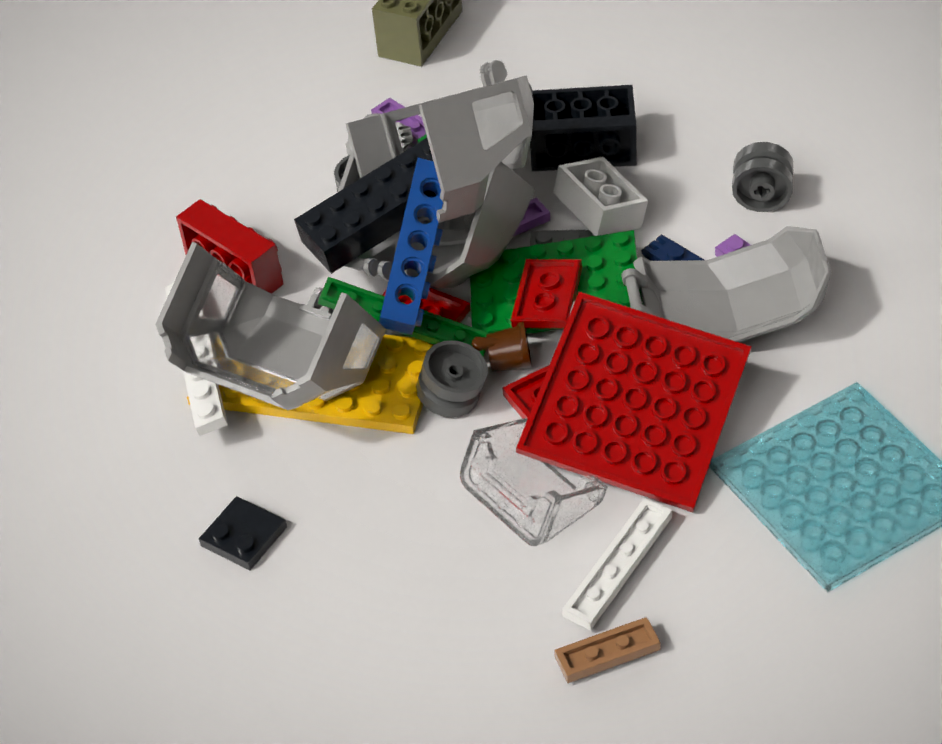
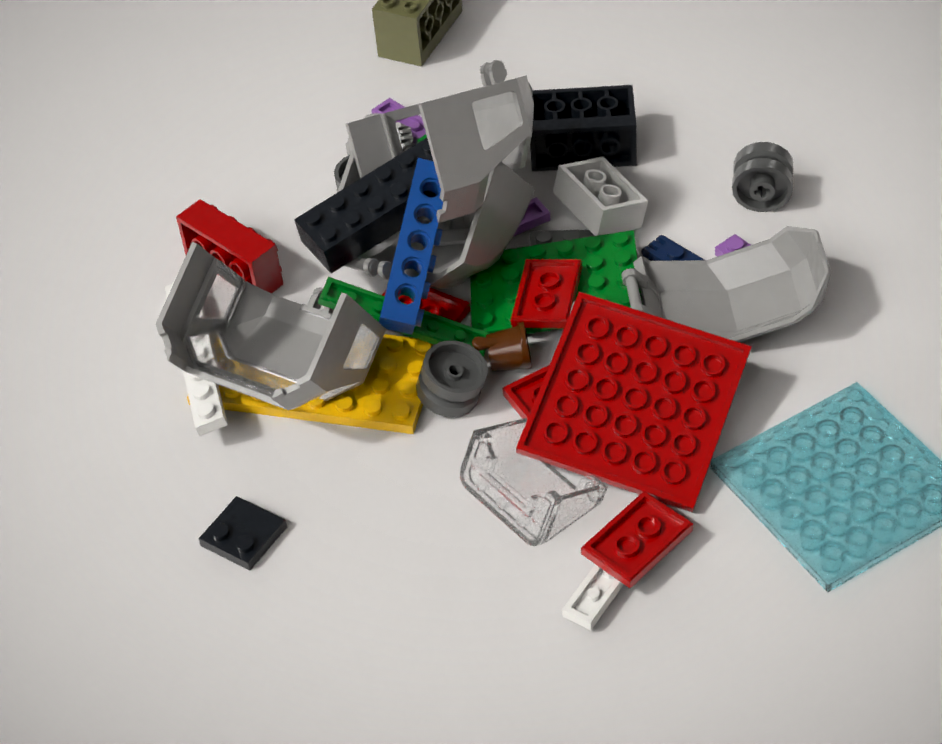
(607, 649): medium nougat plate -> none
(637, 539): none -> red tile

